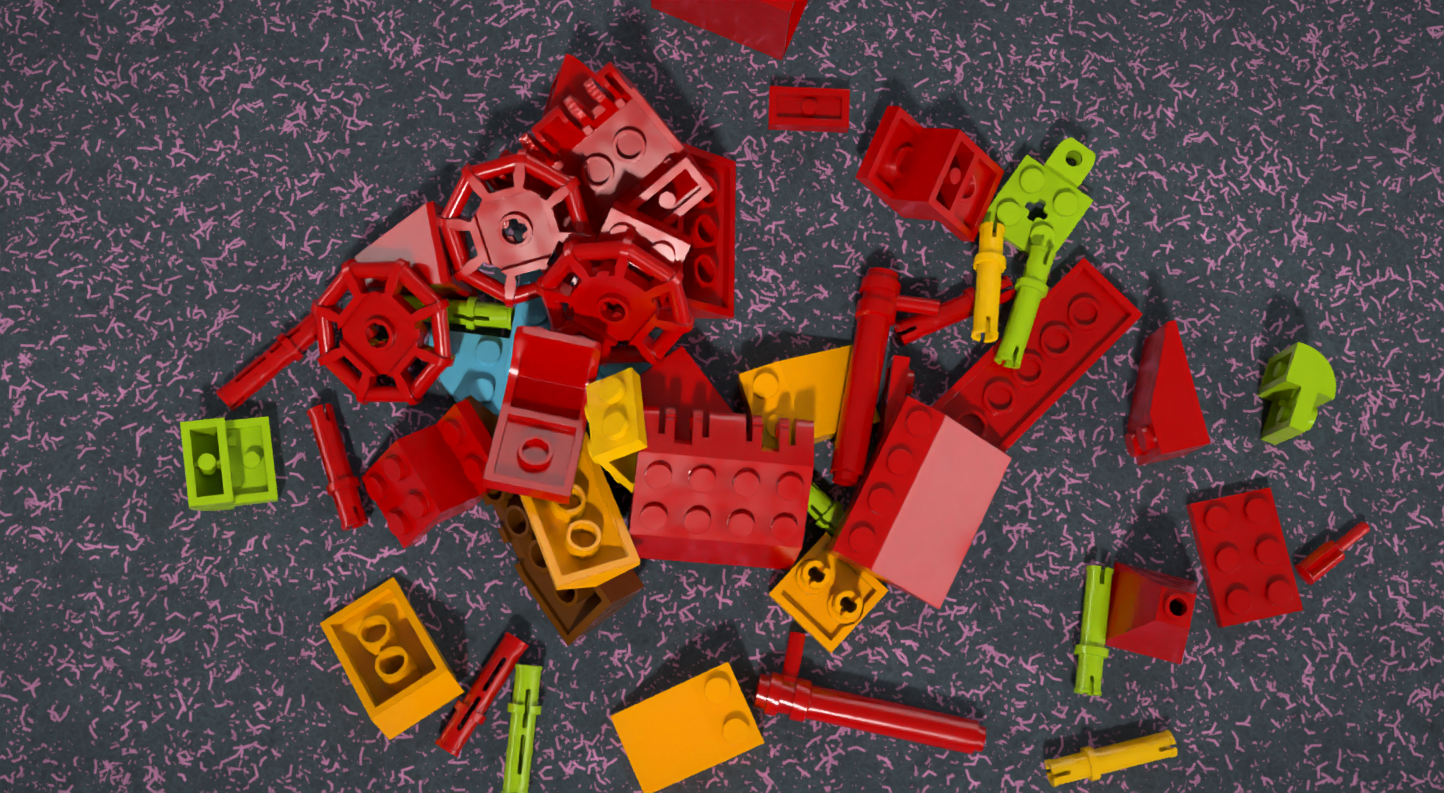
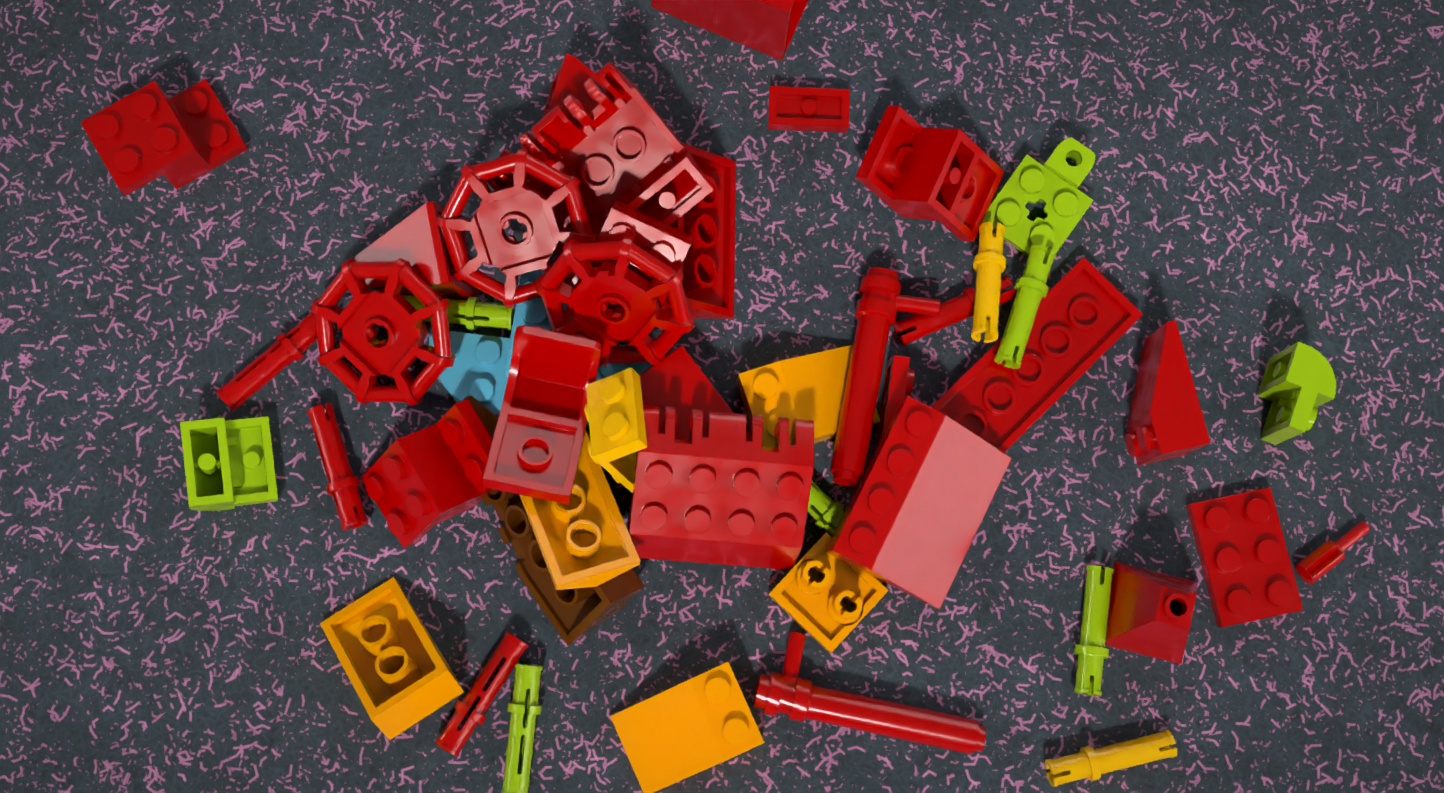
(163, 136): none -> red bracket

